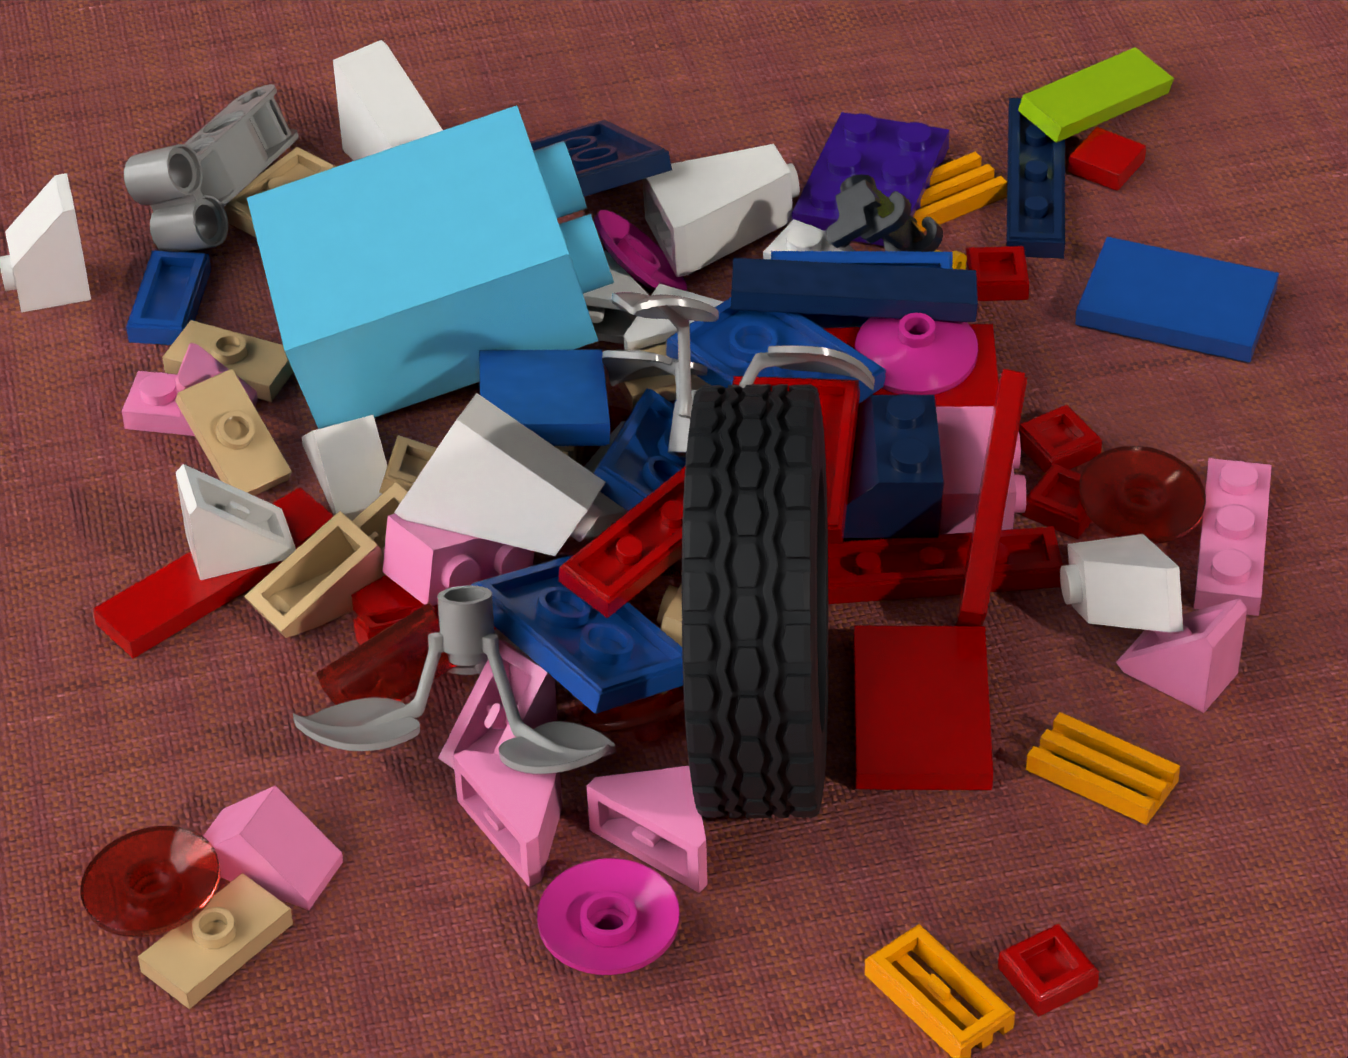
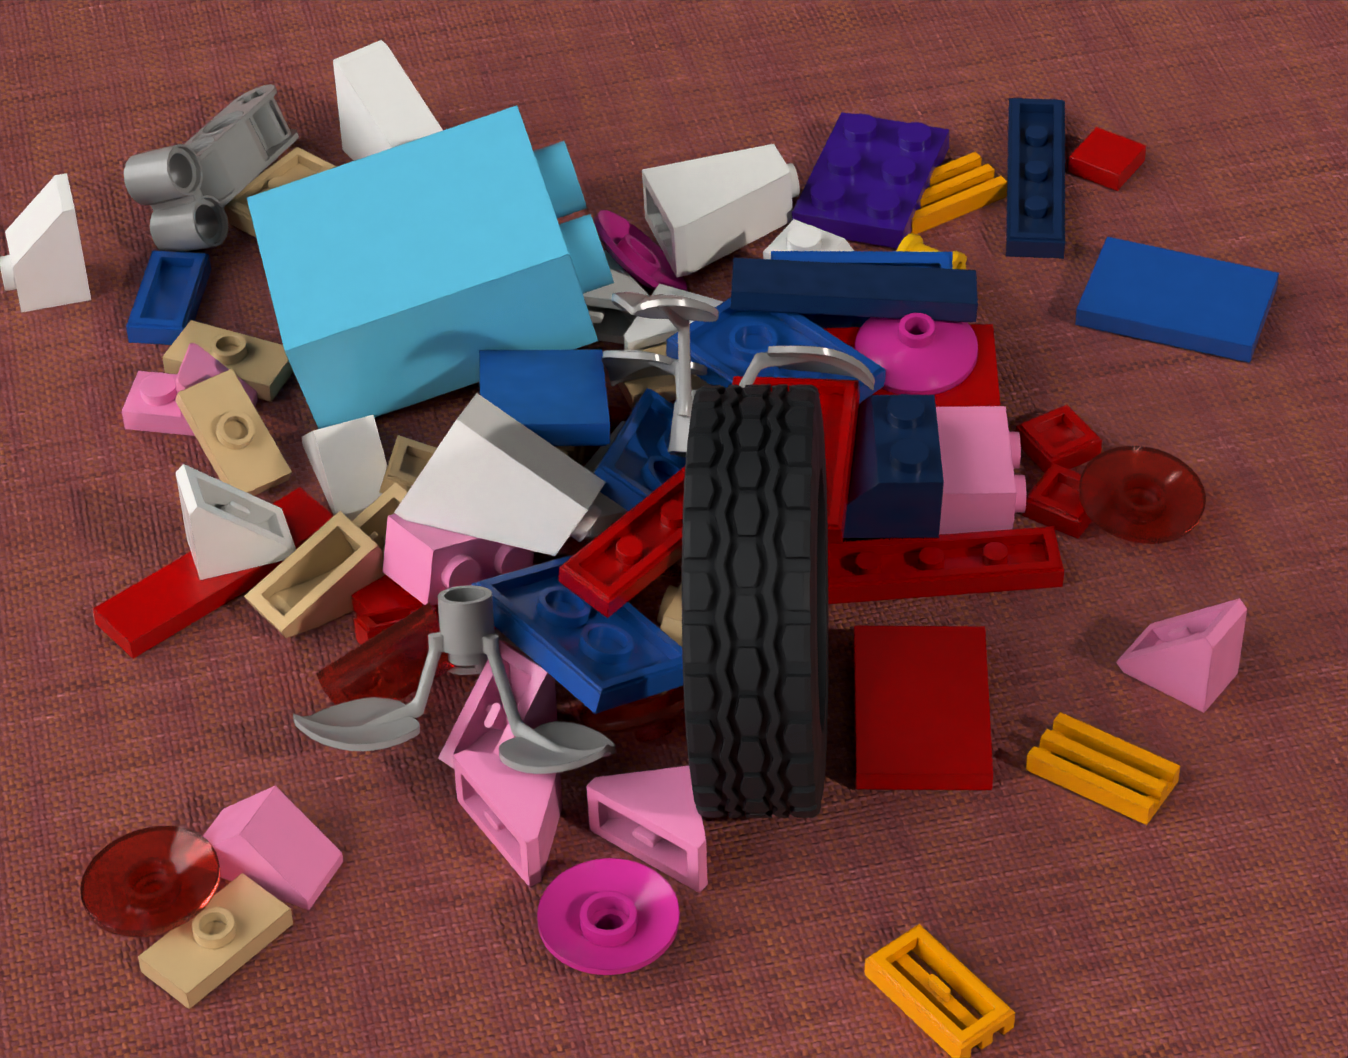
(608, 155): dark blue tile -> none
(874, 216): black piece -> none
(991, 499): red tile -> none
(999, 272): red tile -> none
(1048, 970): red tile -> none
(1095, 94): lime tile -> none
(1123, 584): white slope -> none
(1233, 534): bright pink plate -> none

